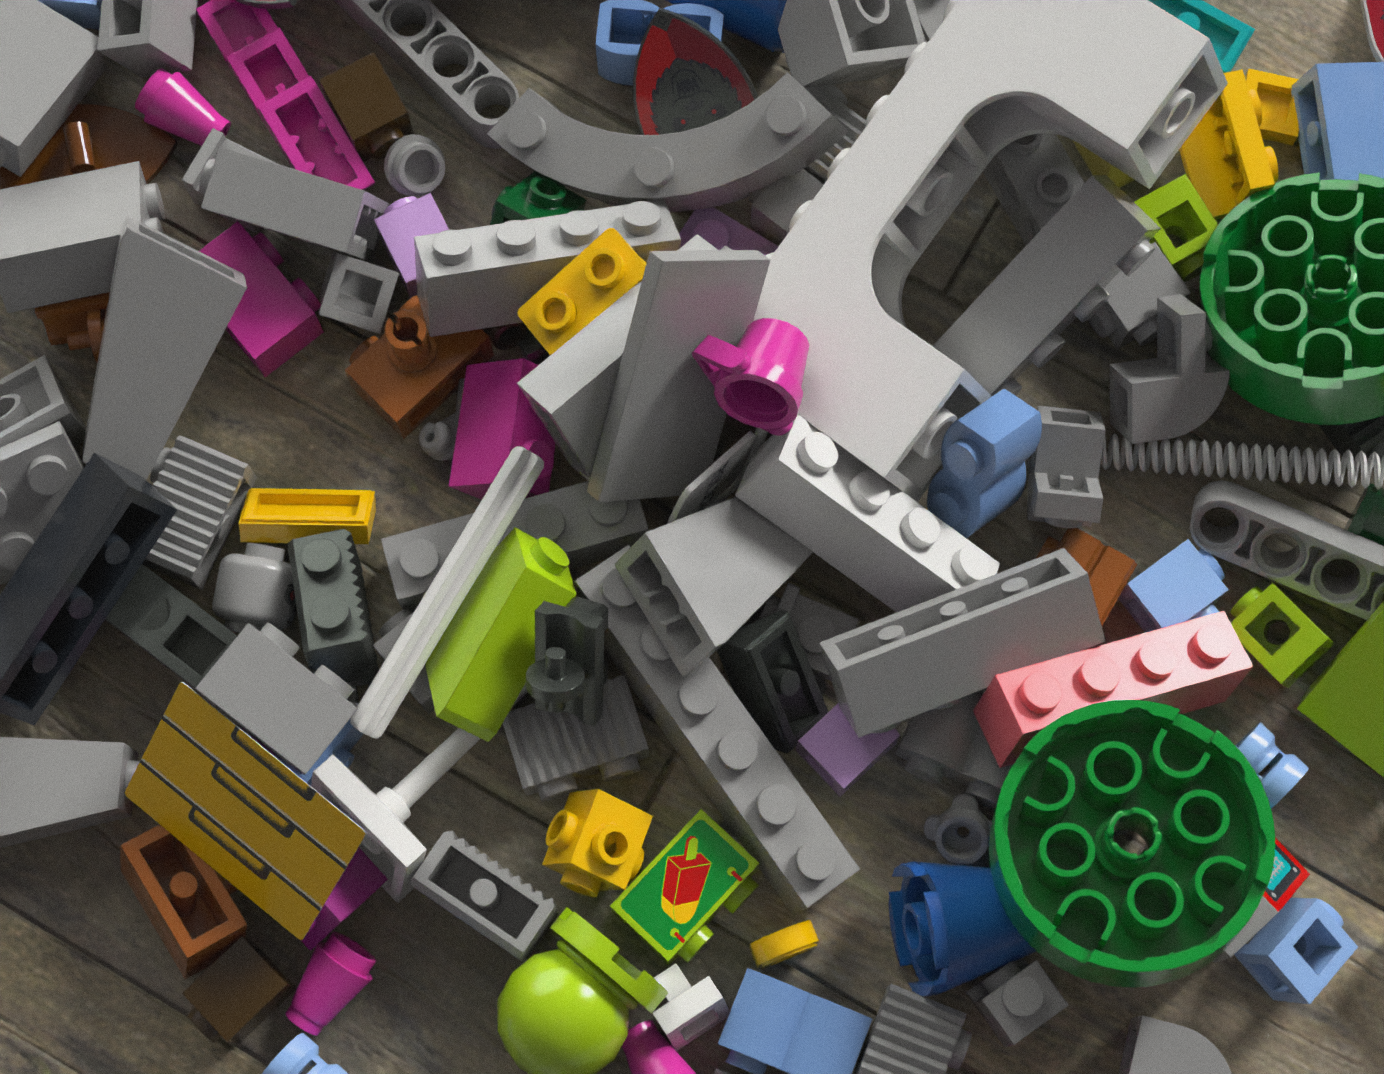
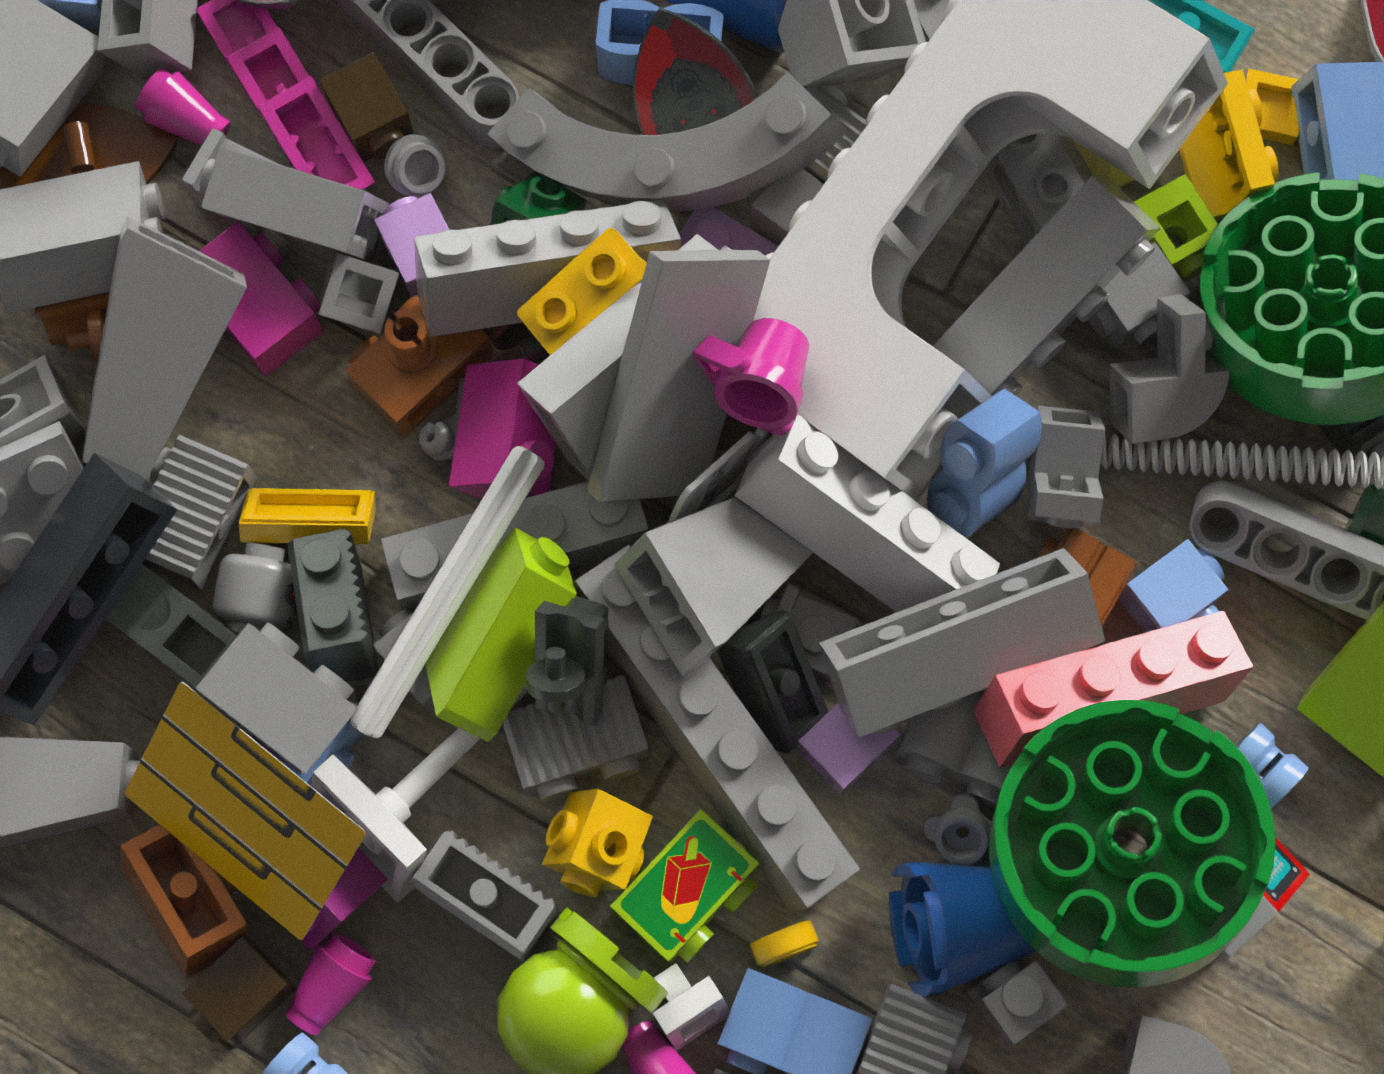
(1286, 661): lime brick -> none
(1298, 950): light blue brick -> none

